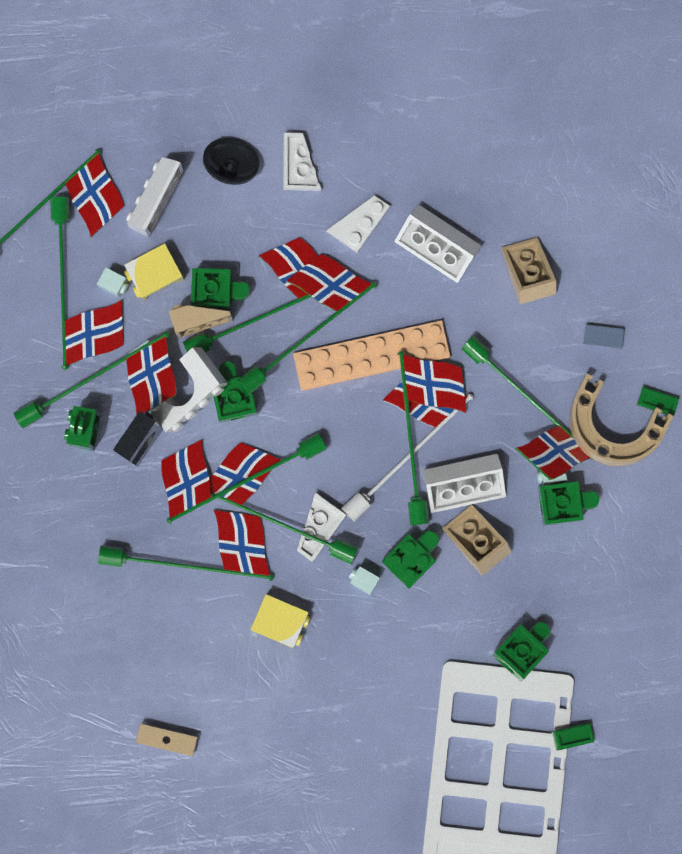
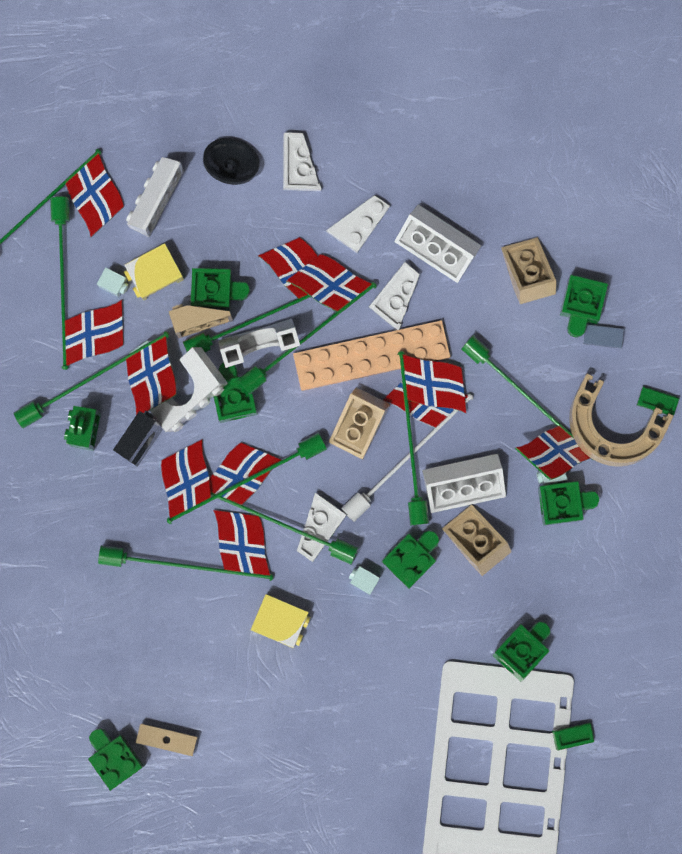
(111, 758): none -> green brick
(278, 334): none -> white arch
(359, 423): none -> tan slope
(395, 296): none -> white wing
(582, 303): none -> green brick

